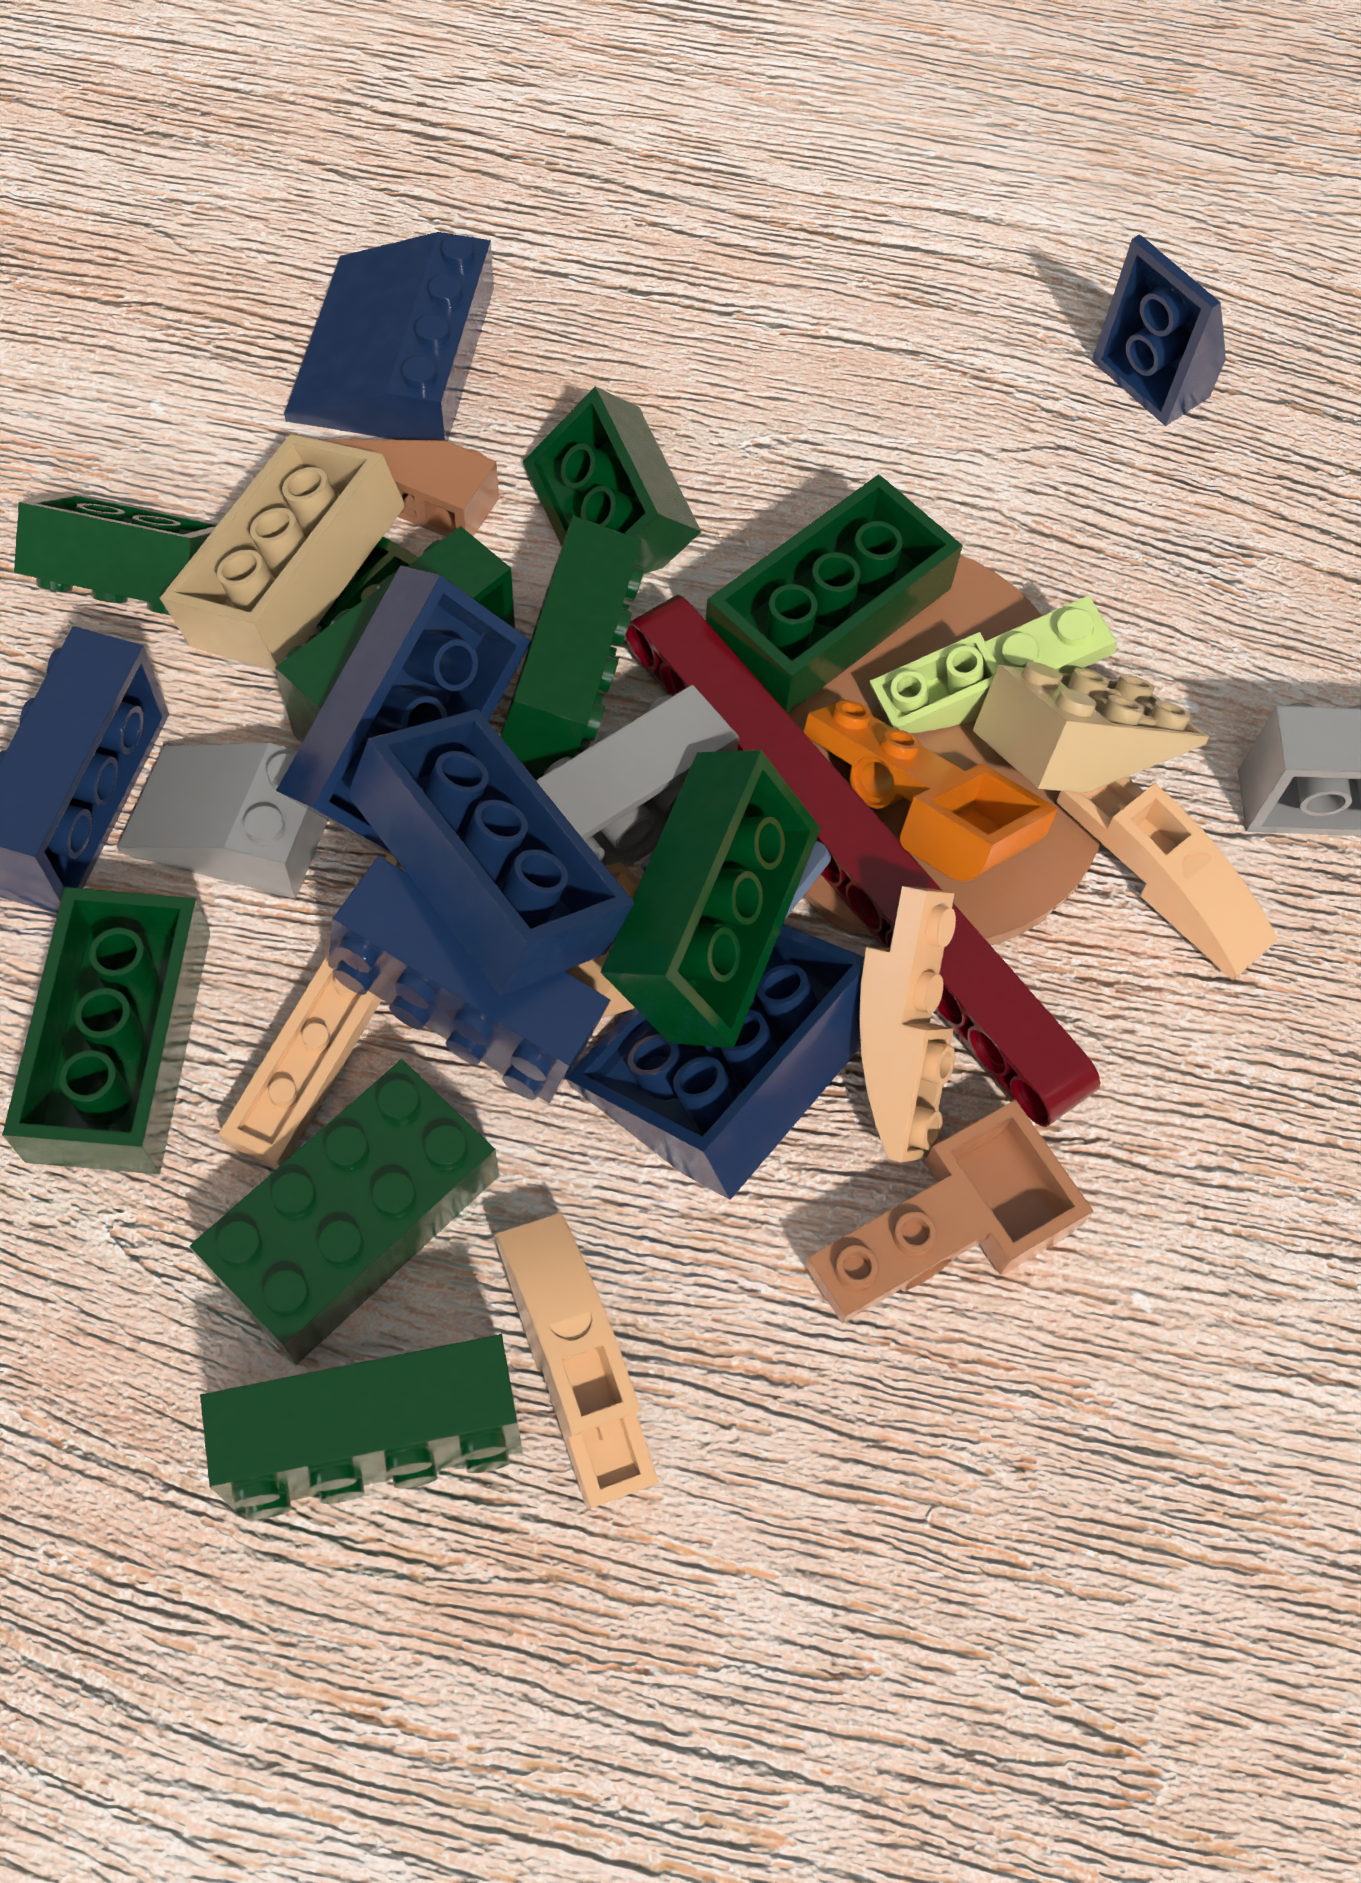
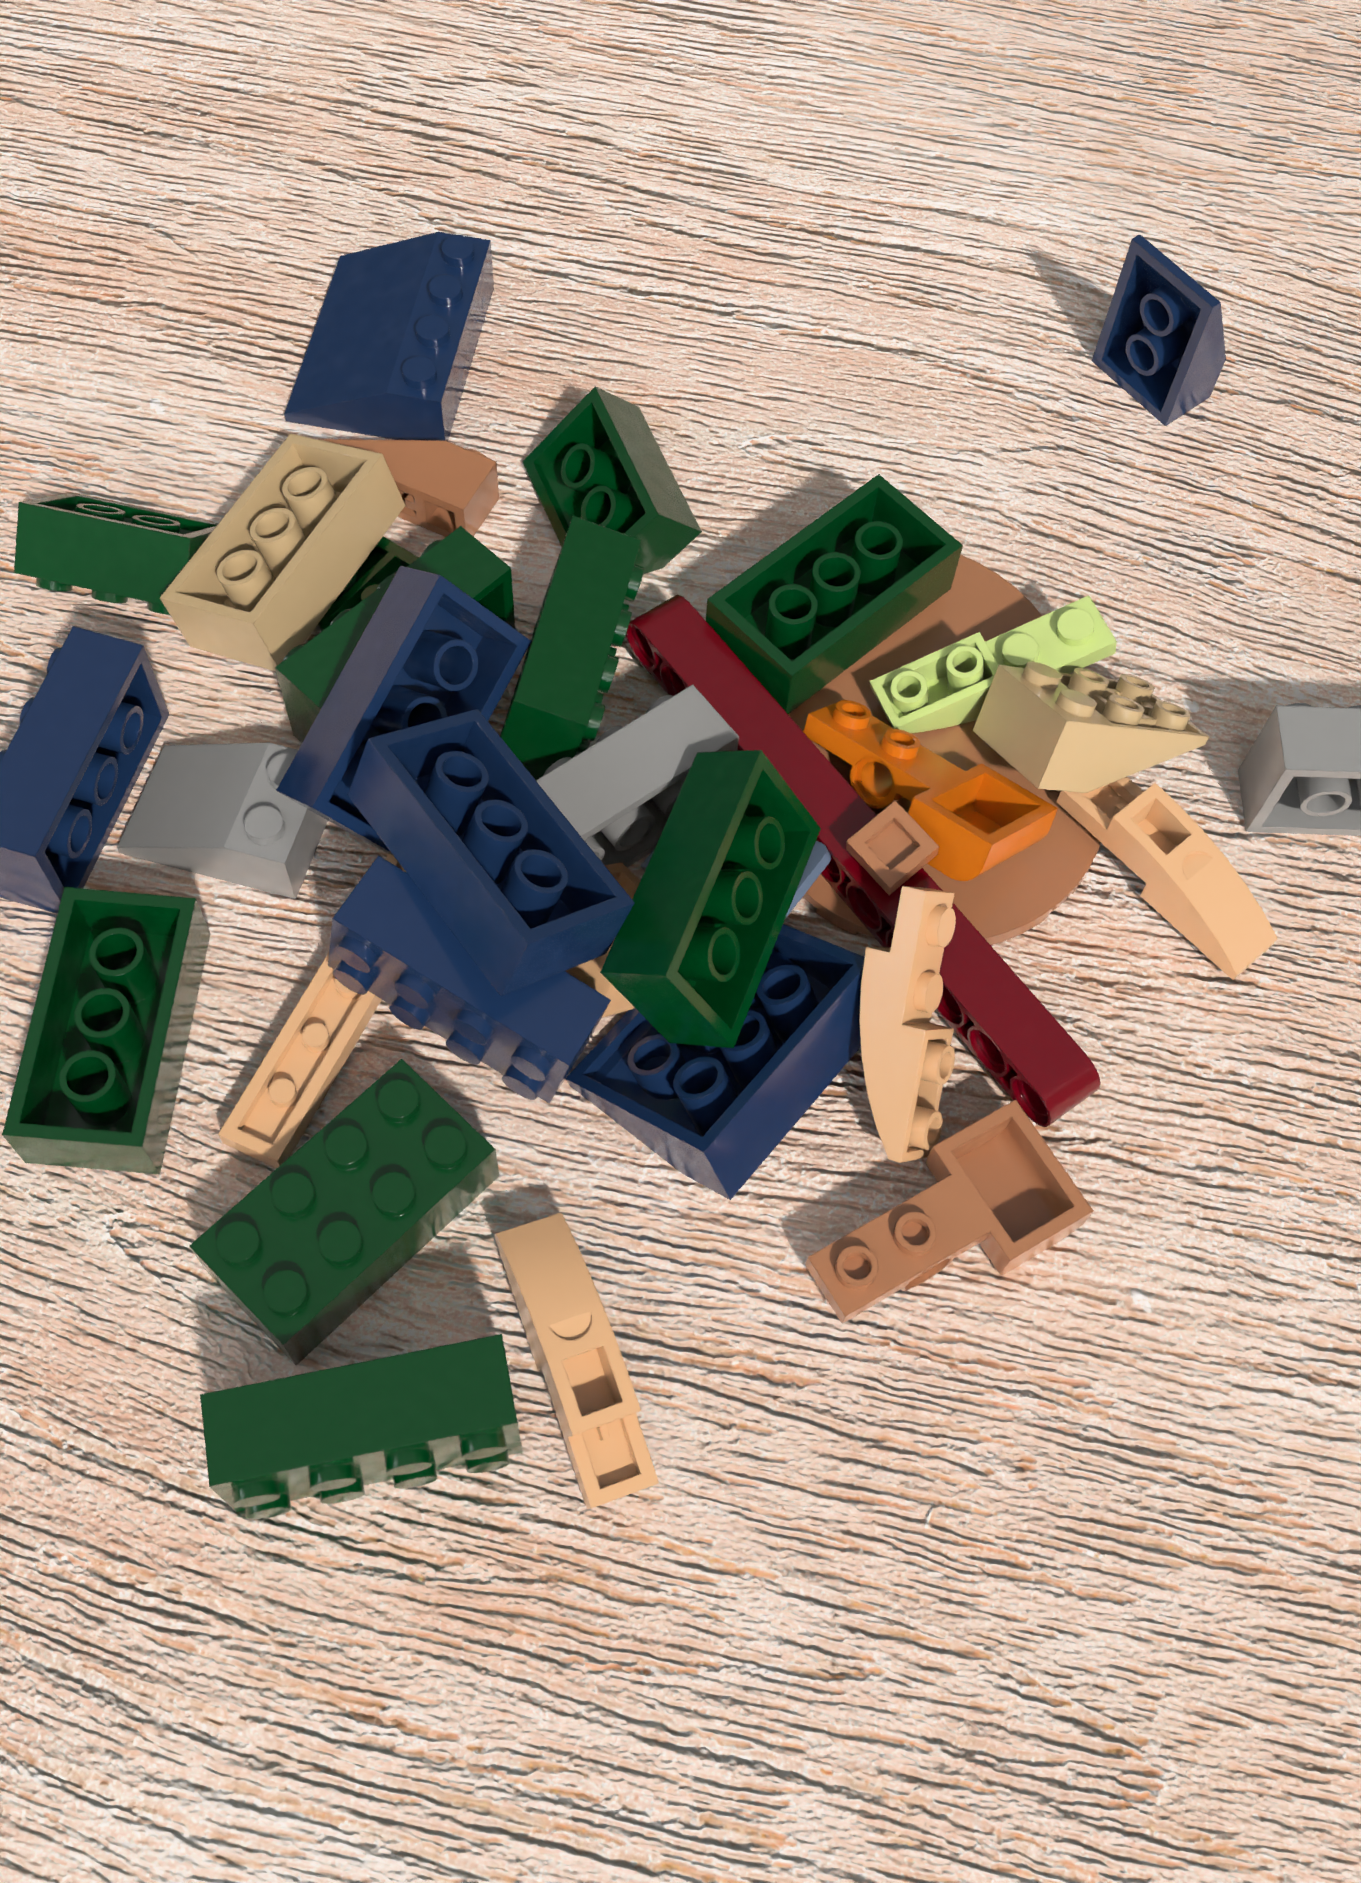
(892, 847): none -> nougat plate

